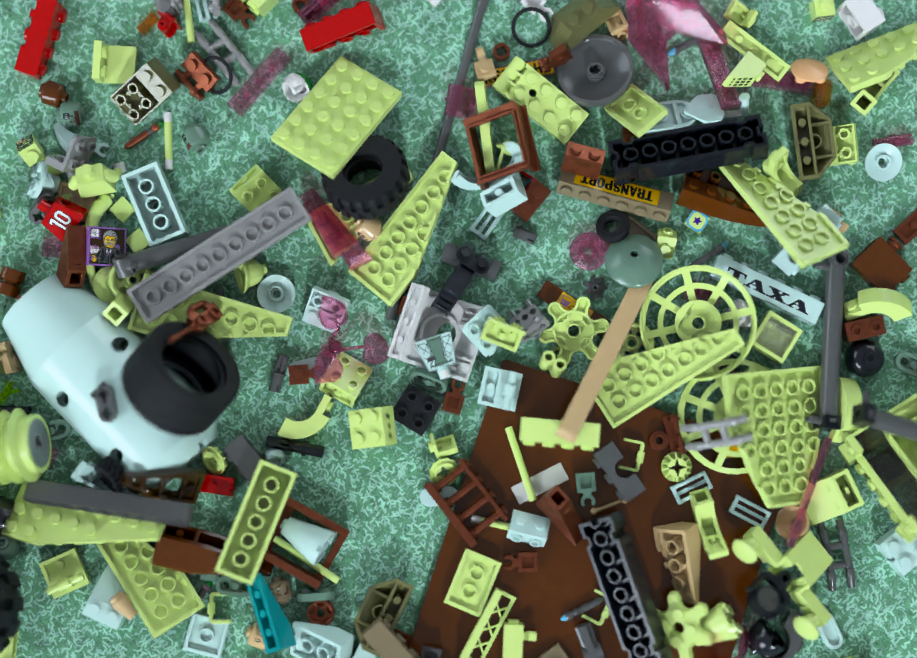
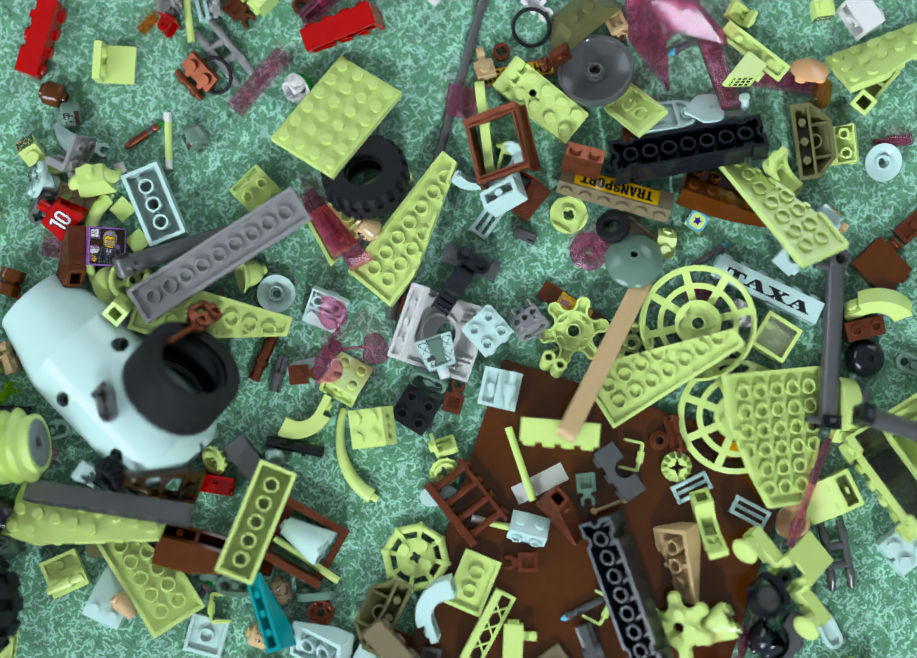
(93, 551): none -> olive tile
(145, 91): olive slope -> none
(261, 361): none -> copper pin
(355, 482): none -> yellowish green animal
(422, 548): none -> yellowish green plate
(436, 592): none -> light aqua arch
(501, 333): yellowish green bracket -> none
(578, 210): none -> yellowish green plate
(590, 289): dark grey plant -> none
(722, 424): light grey piece -> none

